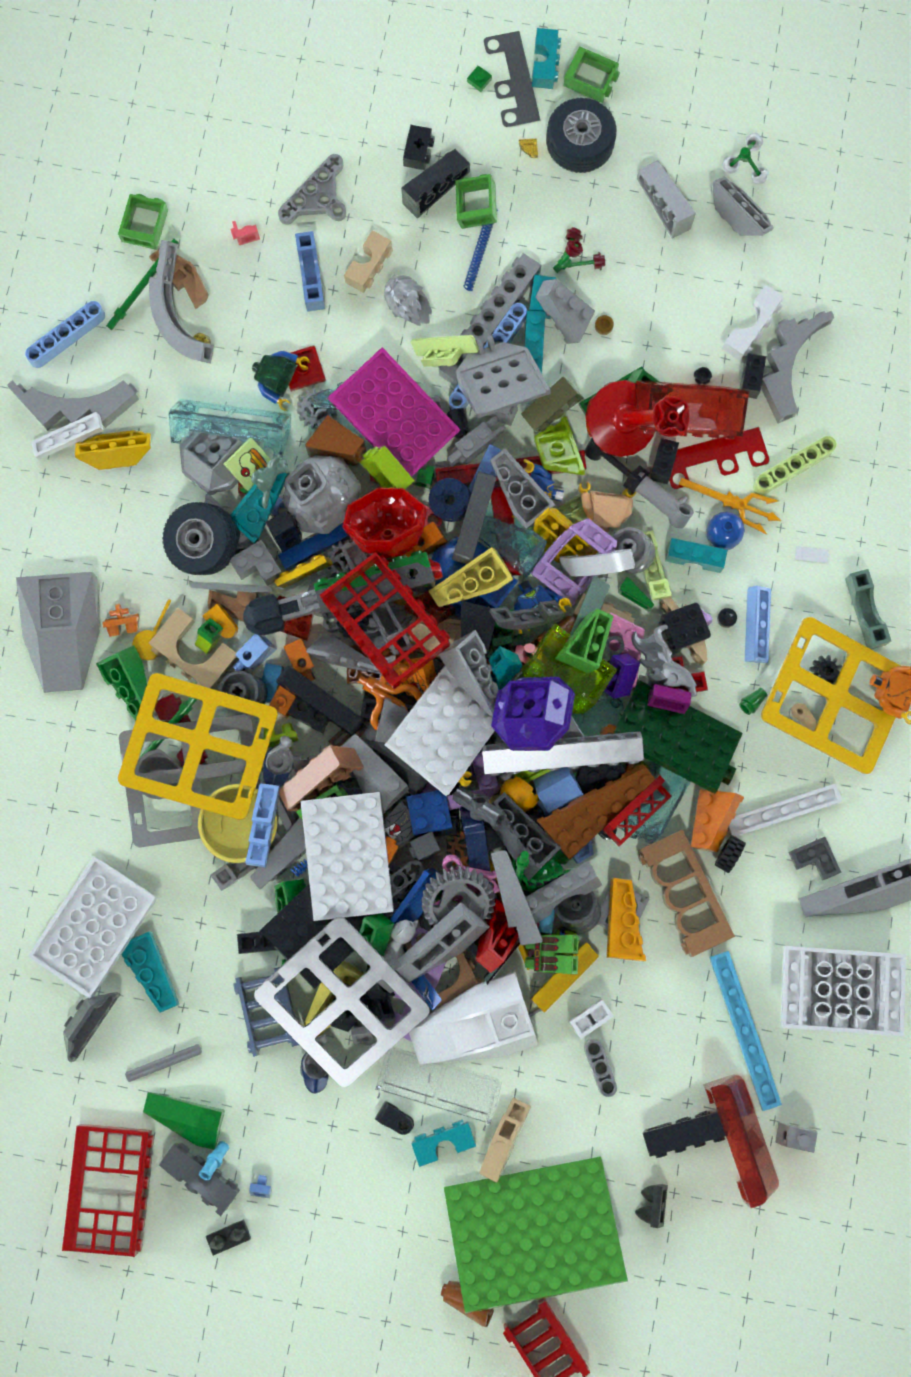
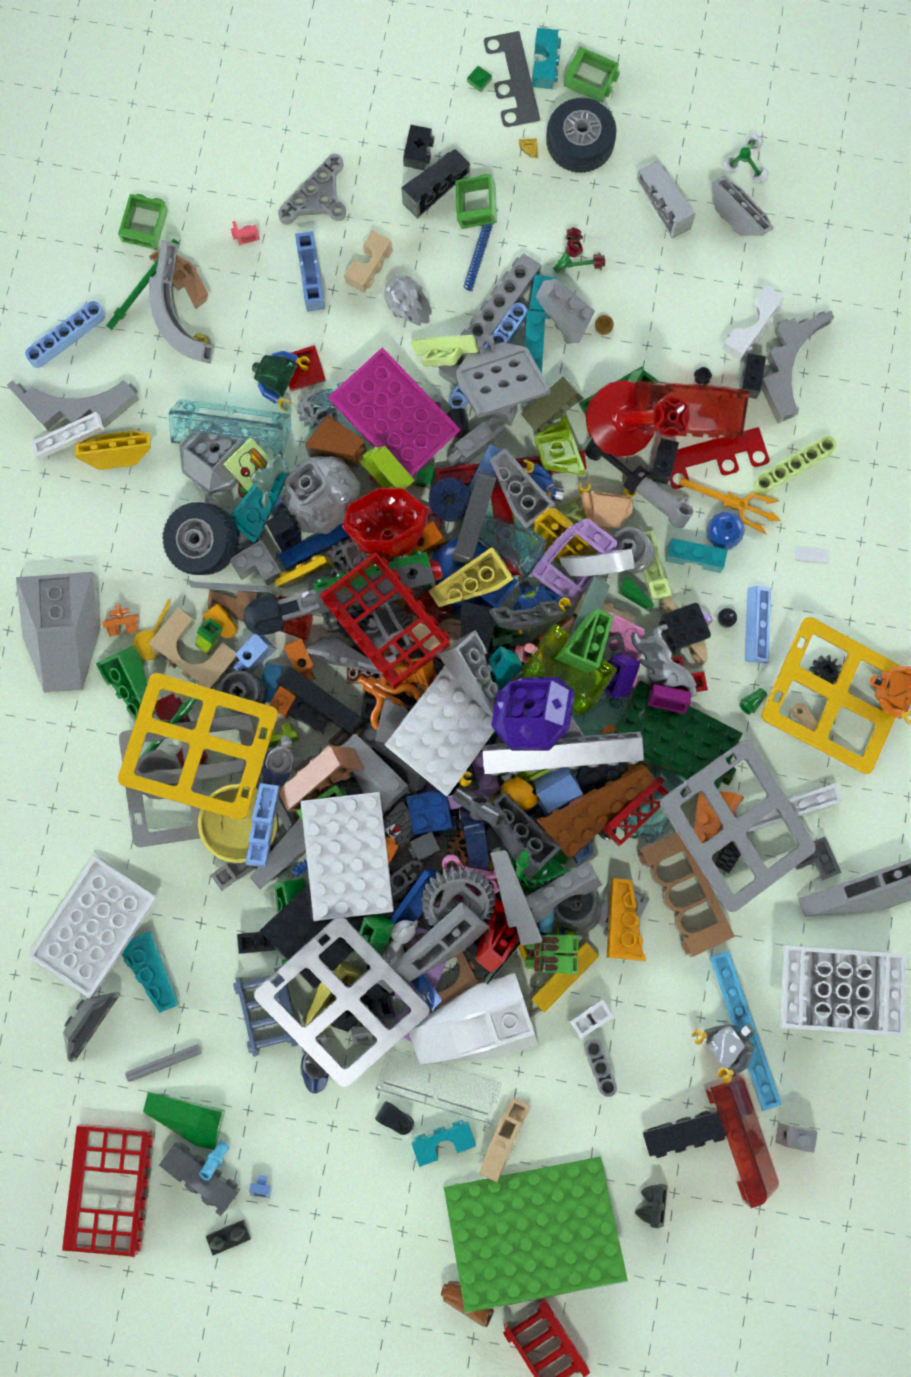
(730, 1047): none -> torso
(735, 828): none -> light grey window
(862, 596): sand green arch -> none

